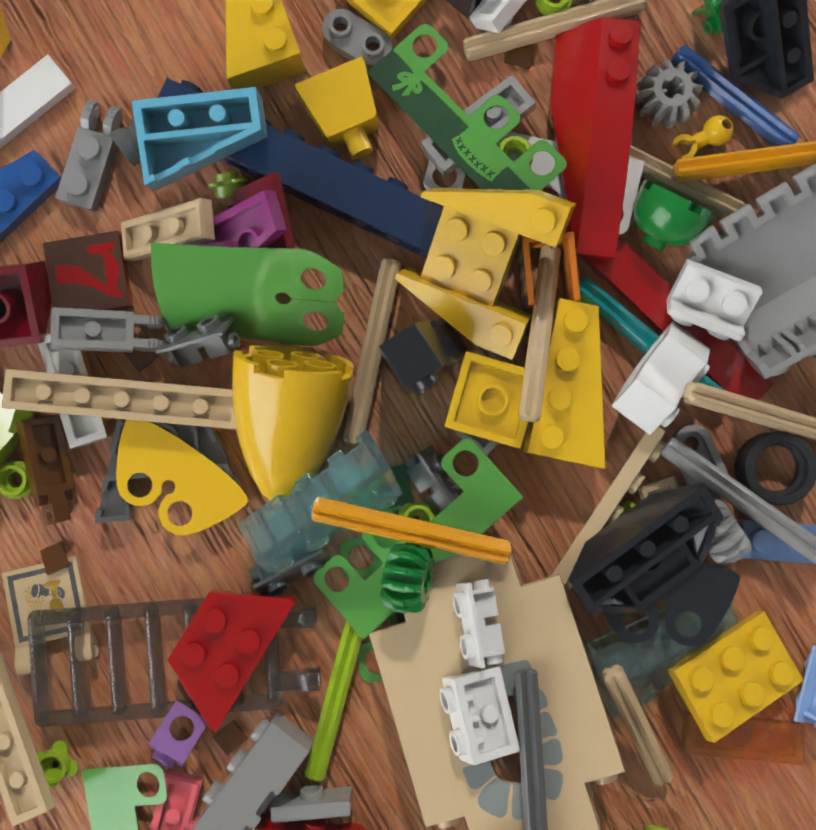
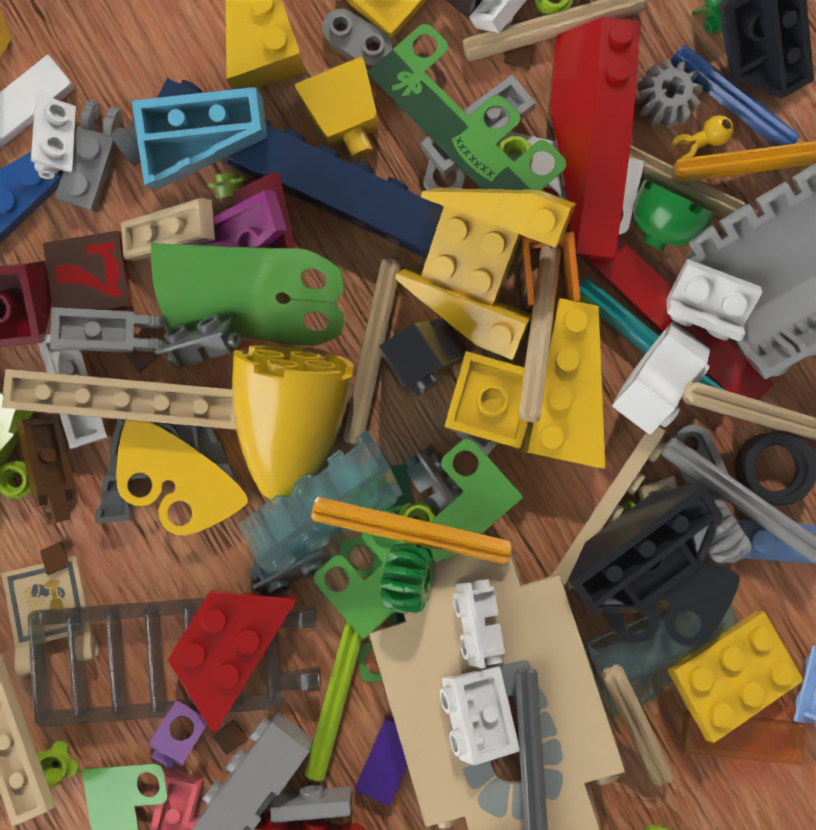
(52, 136): none -> white hinge
(383, 765): none -> dark purple tile

